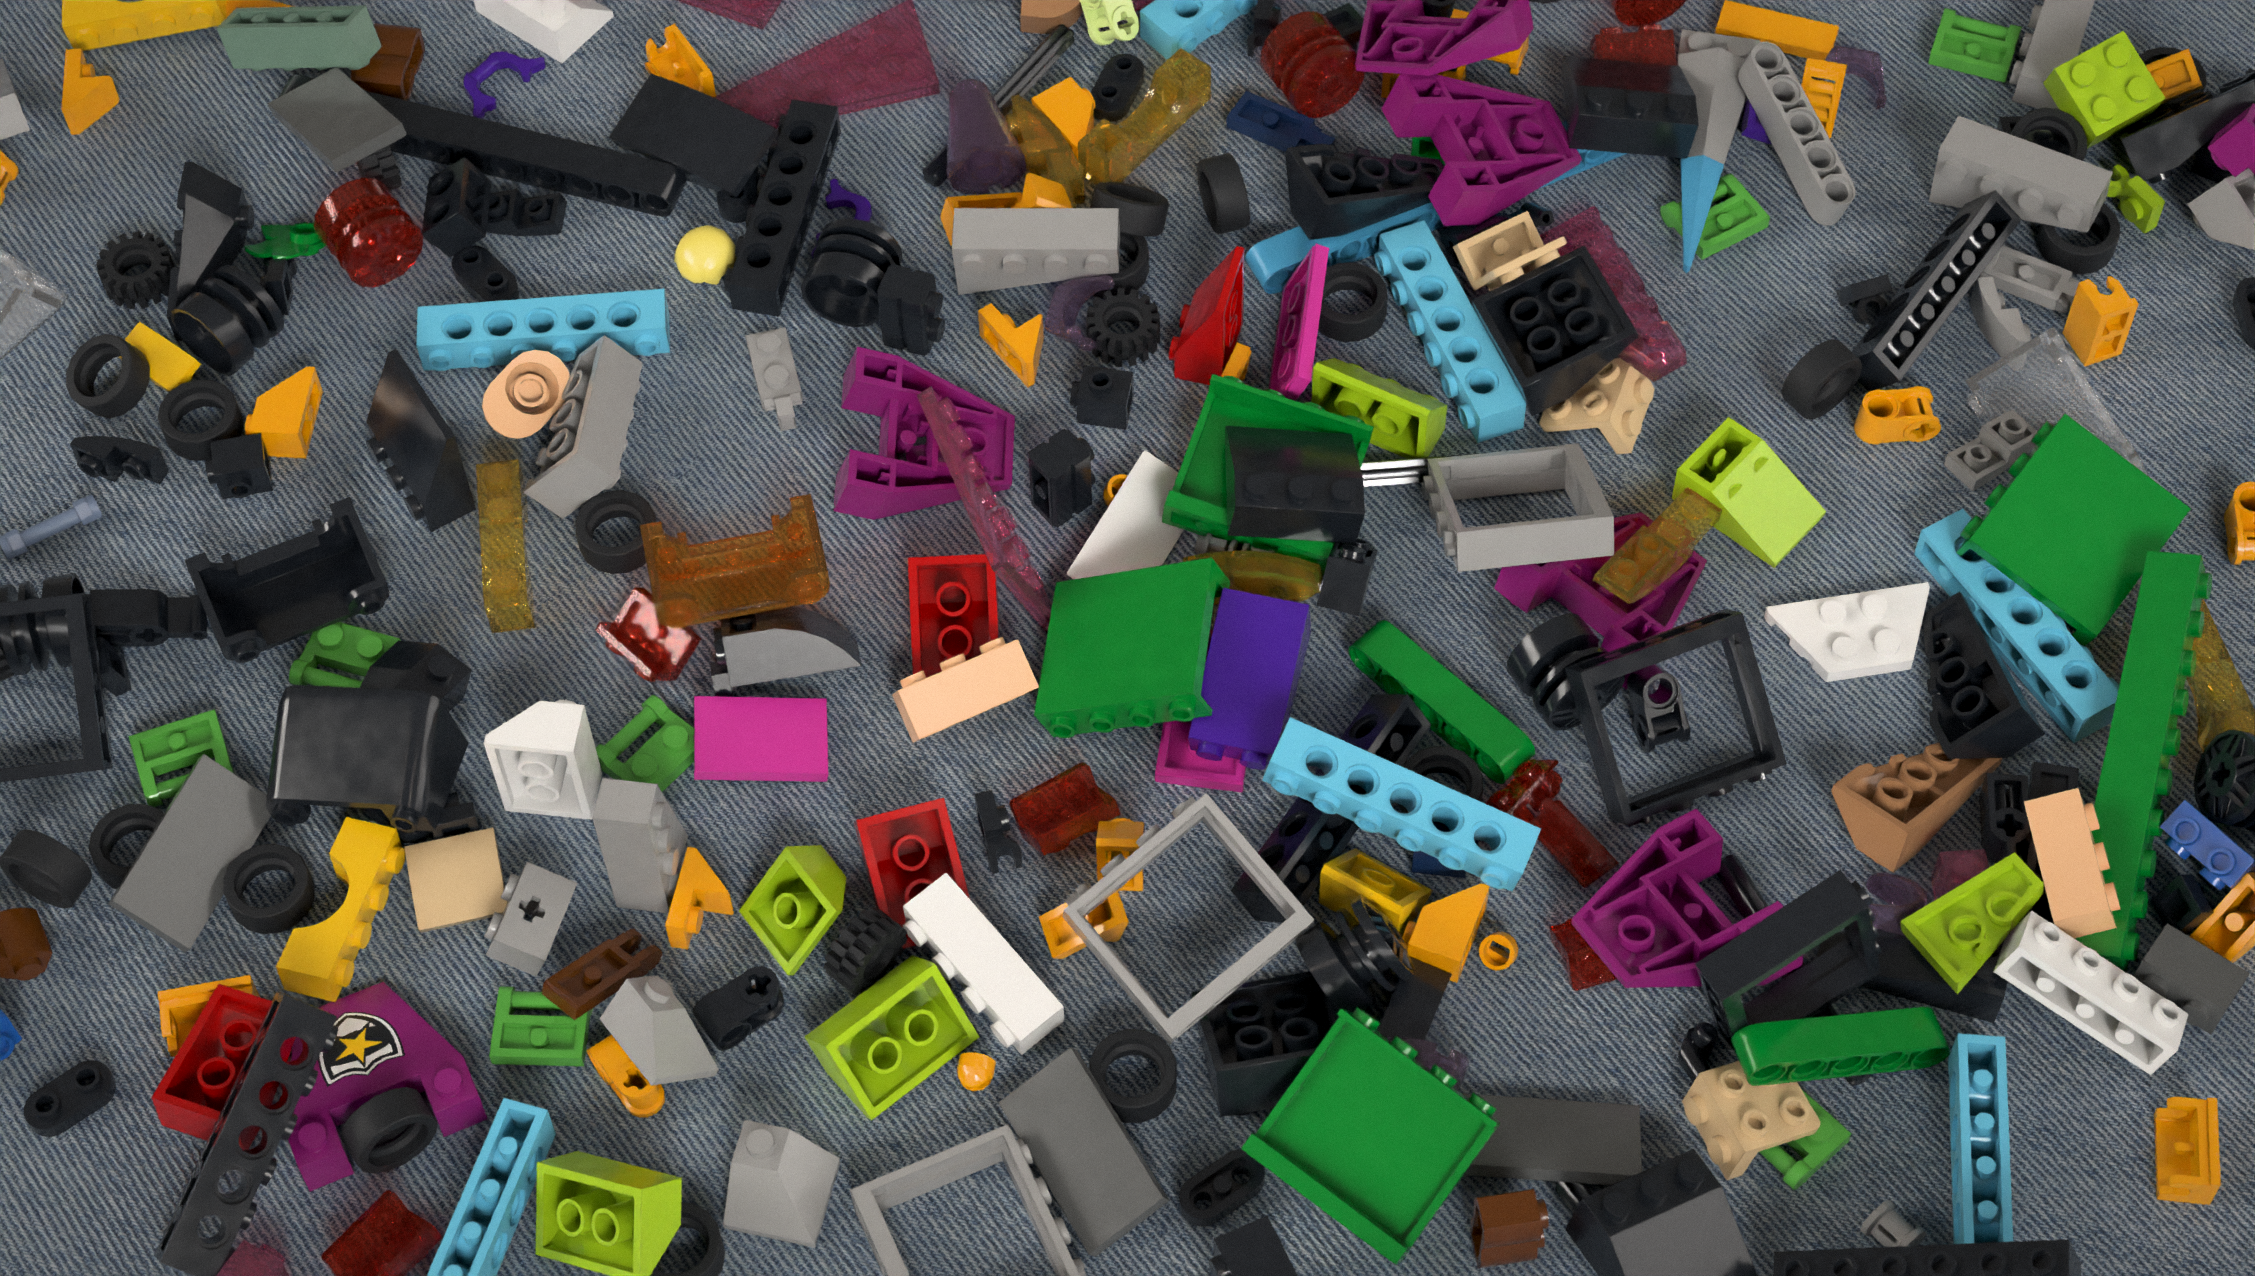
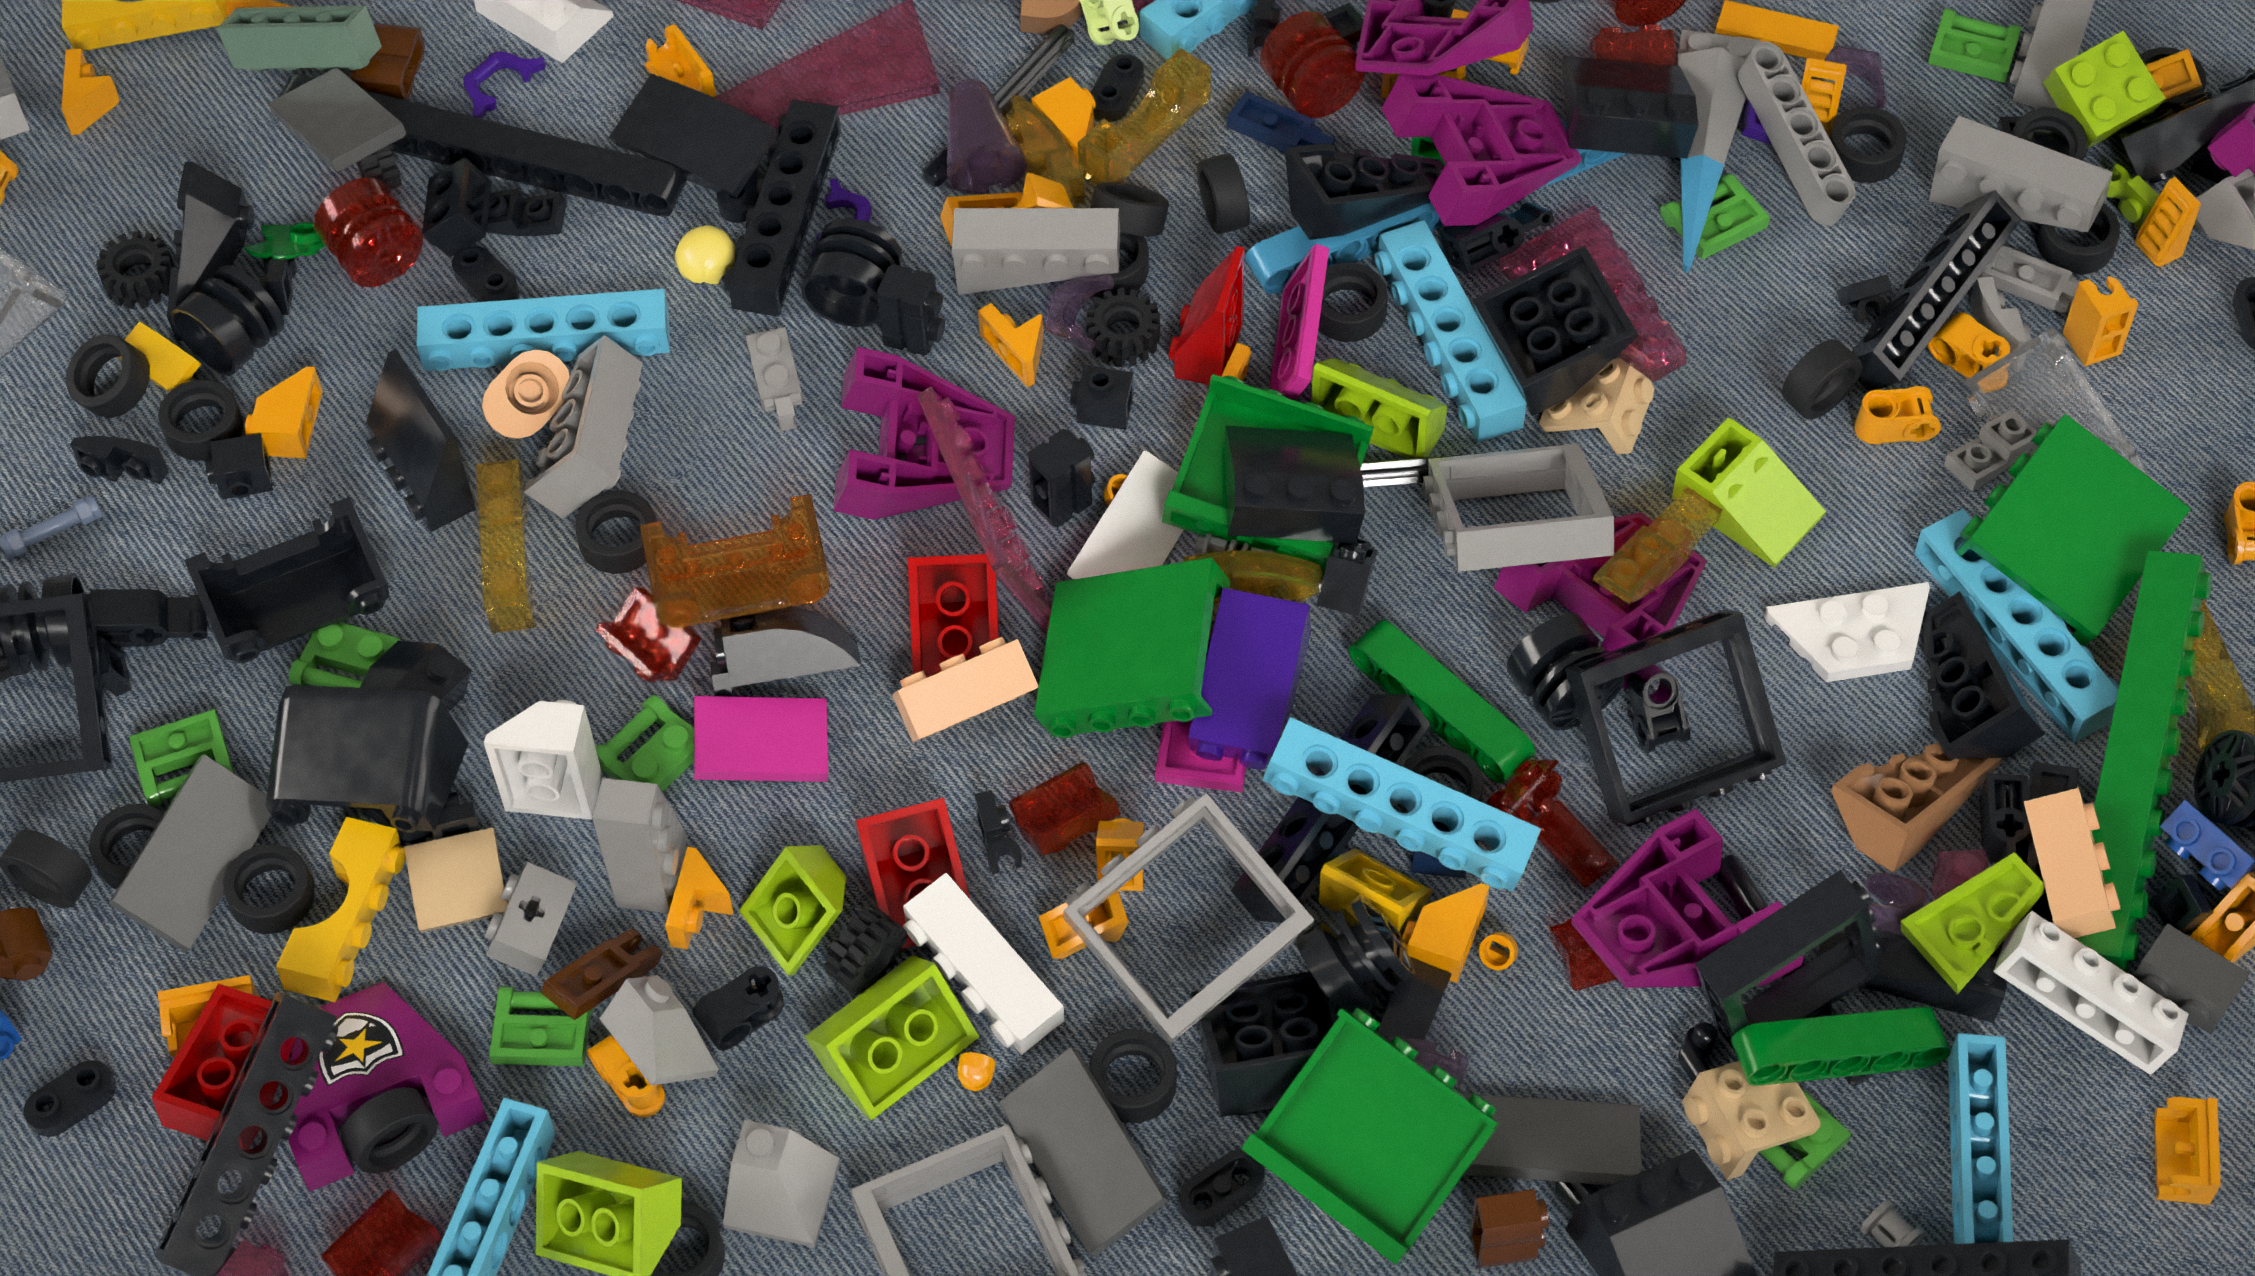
(1505, 252): tan bracket -> none
(1875, 123): none -> black tyre
(1967, 345): none -> light orange piece
(2166, 227): none -> light orange slope

